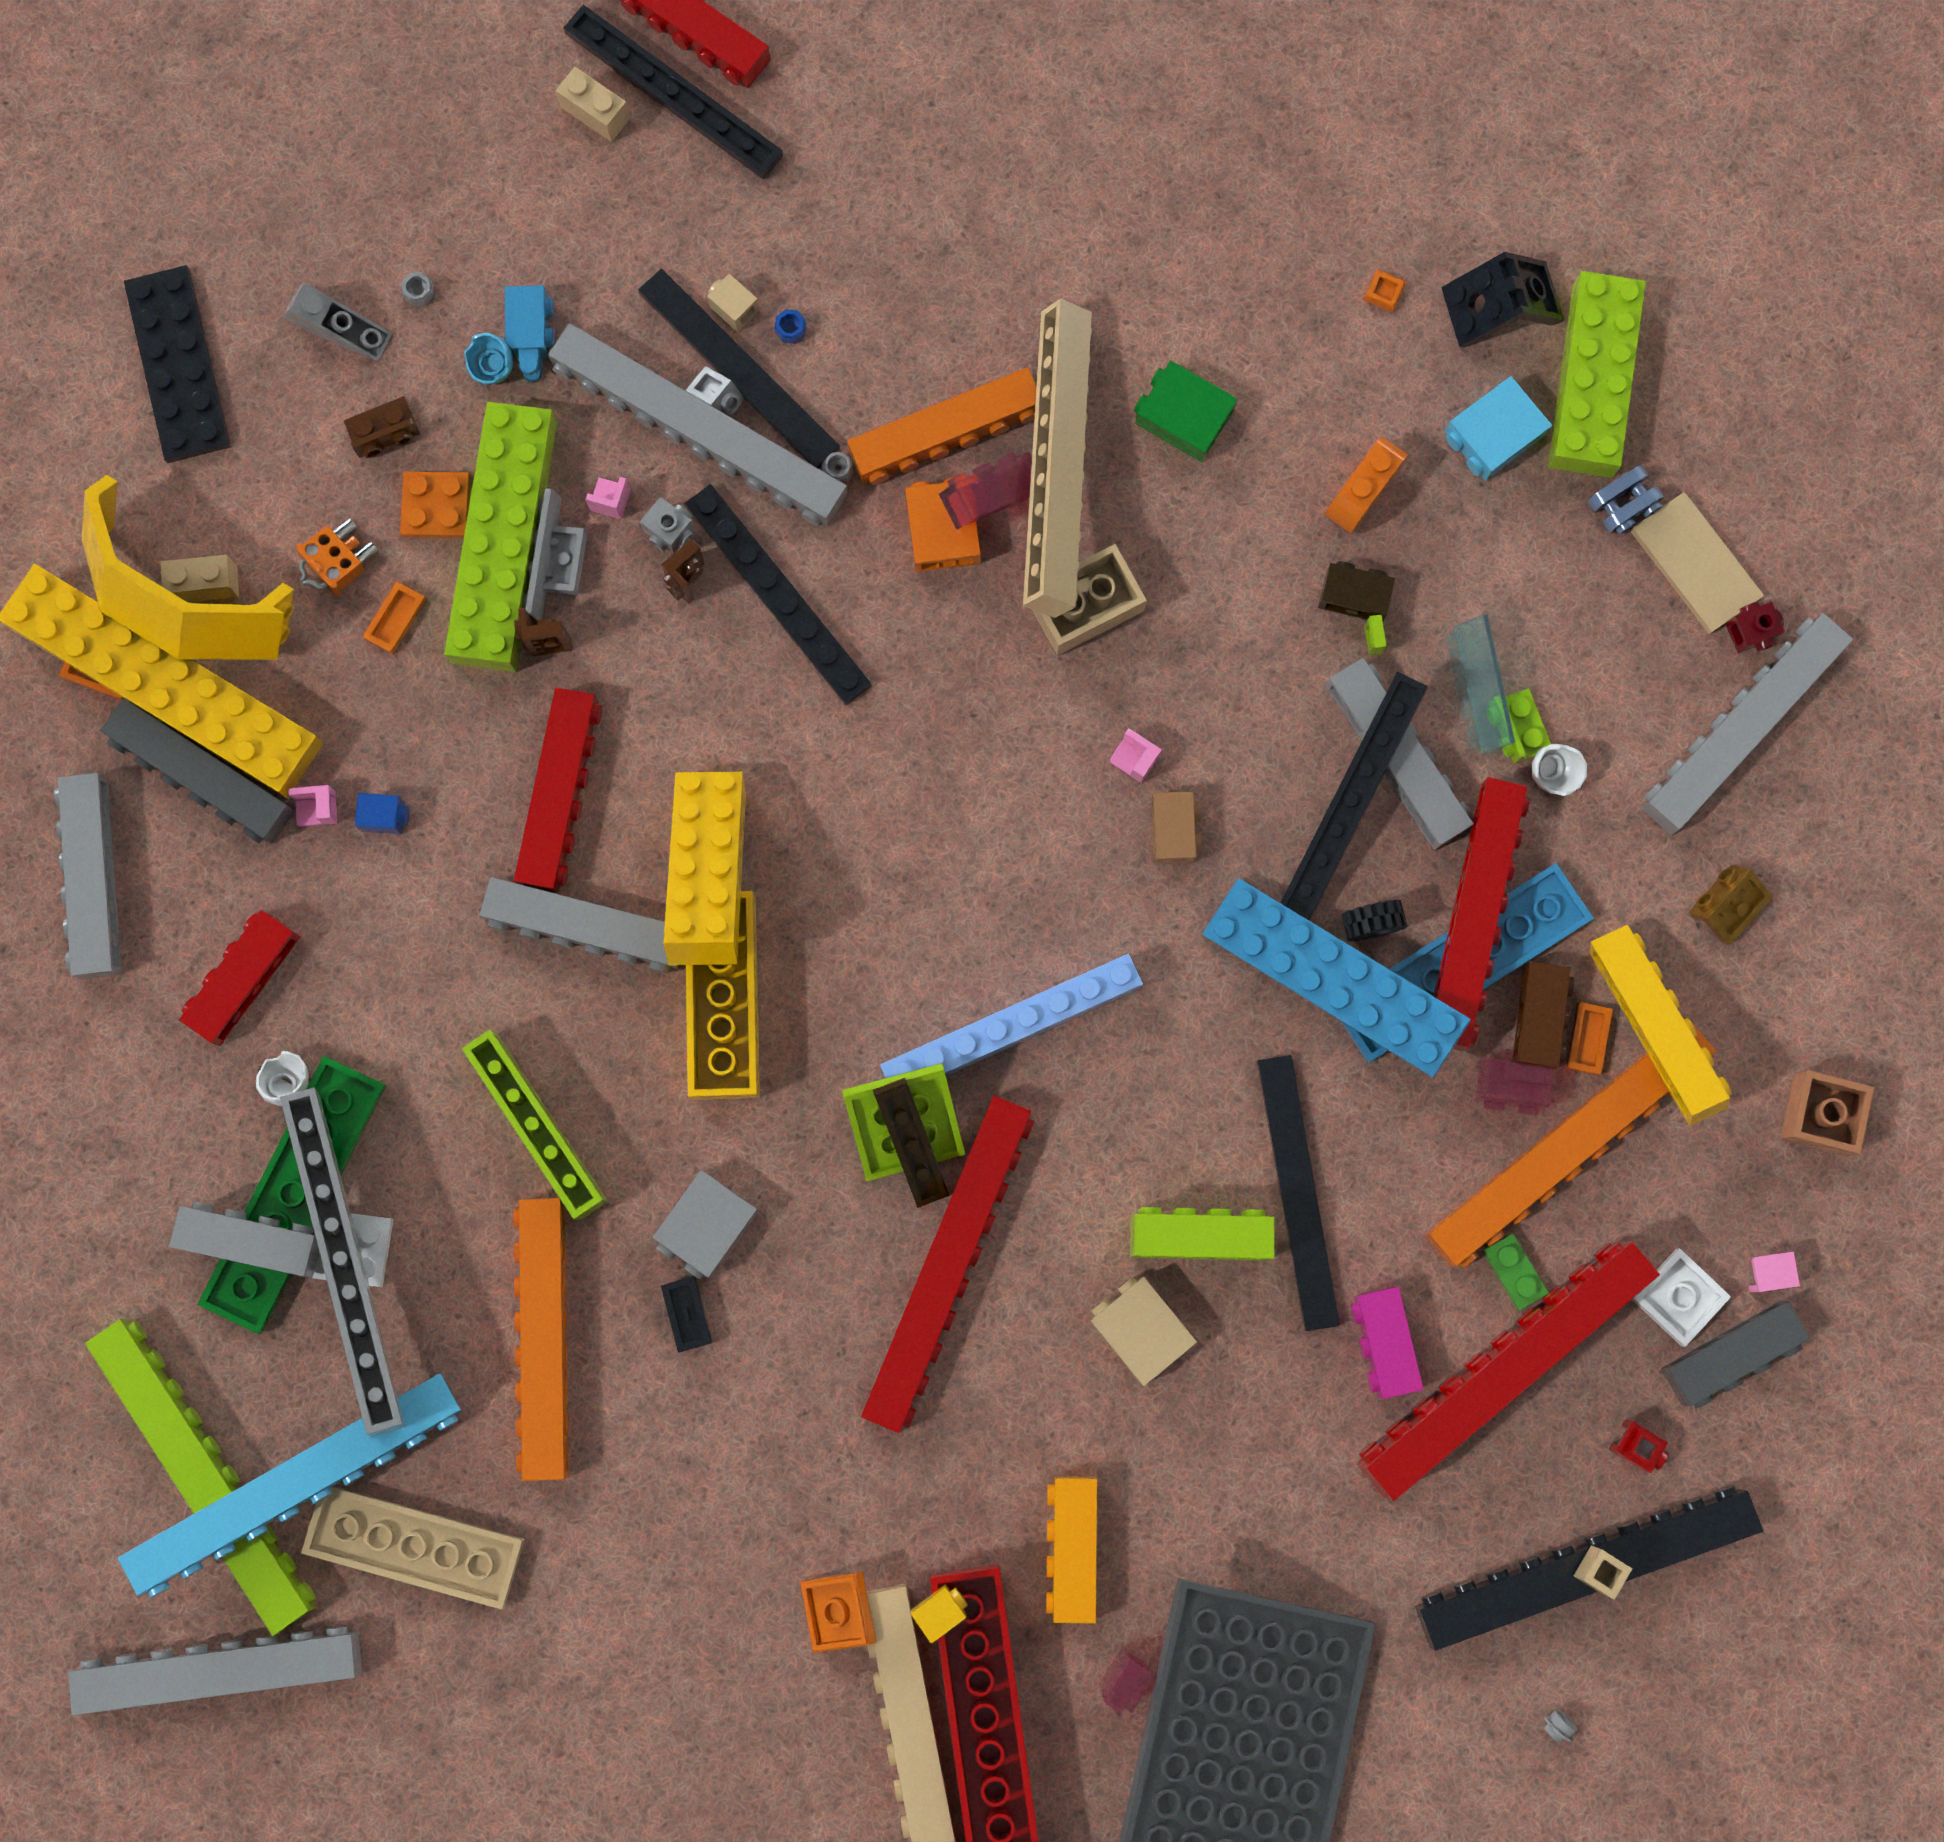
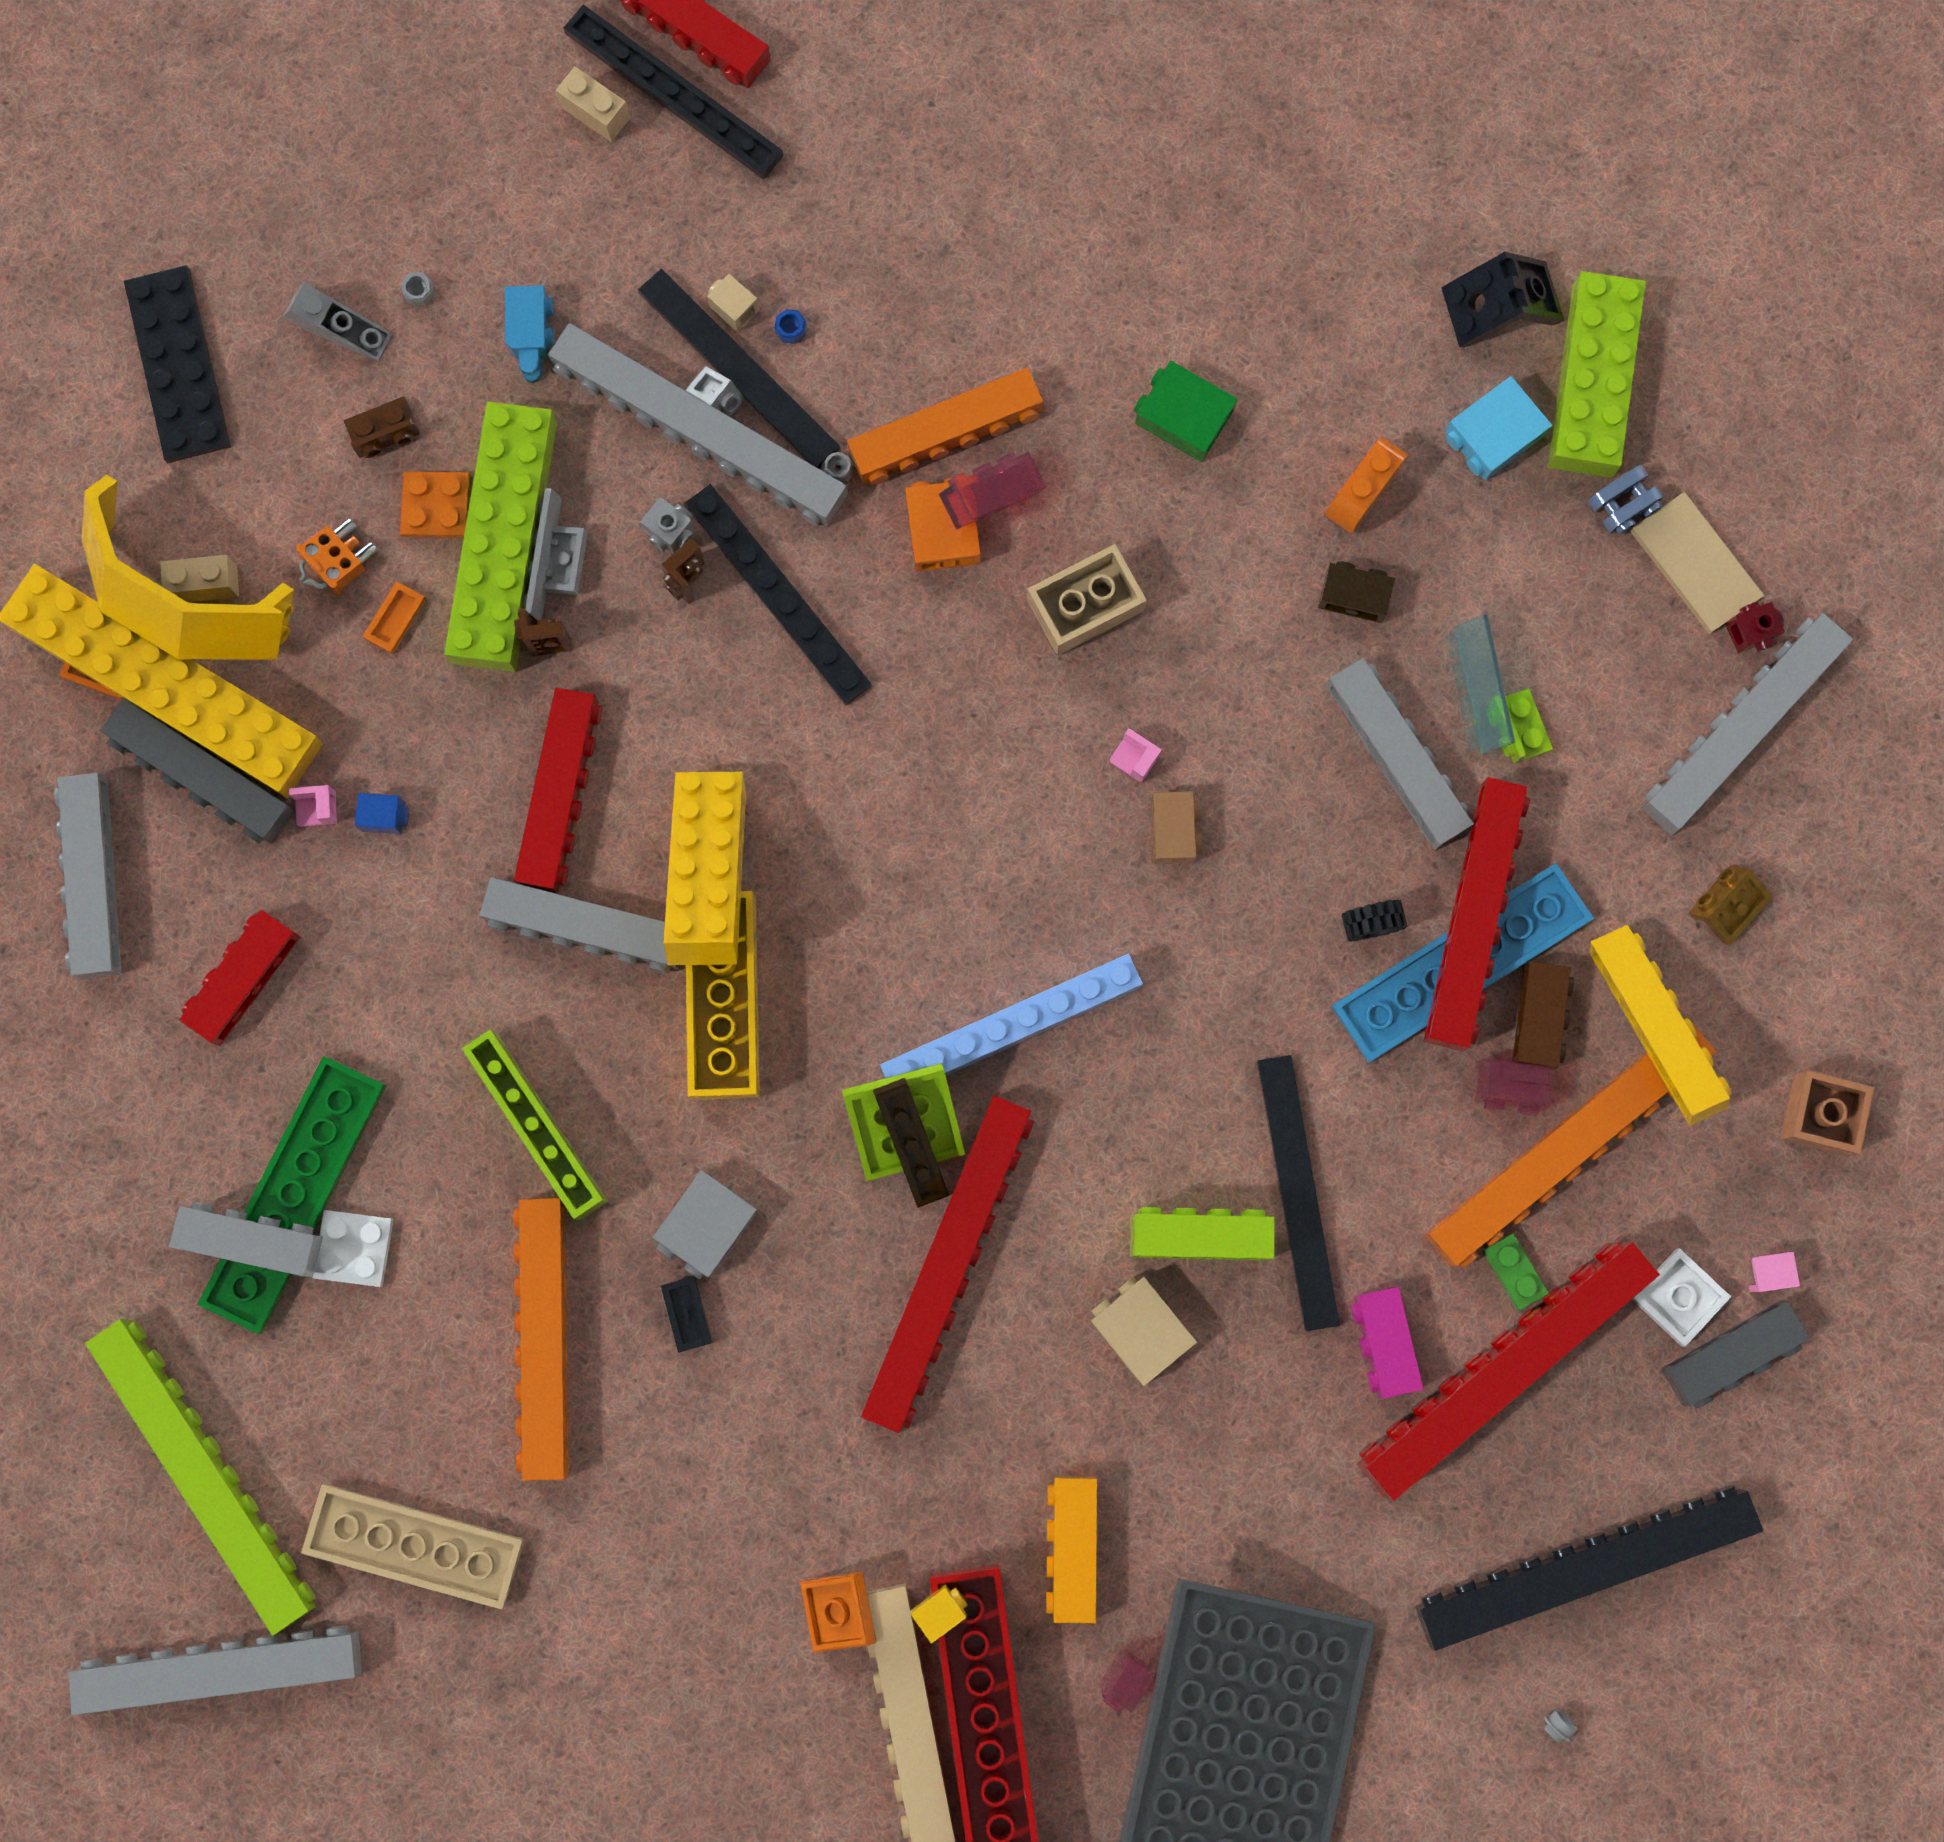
(283, 1490): medium azure brick -> none
(286, 1066): white hair -> none
(343, 1263): light grey brick -> none
(488, 359): medium azure hair -> none
(609, 497): bright pink panel -> none
(1058, 459): tan brick -> none
(1337, 978): dark azure plate -> none
(1354, 795): black plate -> none
(1375, 635): lime tile -> none
(1384, 290): orange tile -> none
(1565, 763): white hair -> none
(1589, 1038): orange tile -> none
(1603, 1572): tan brick -> none
(1641, 1447): red window -> none

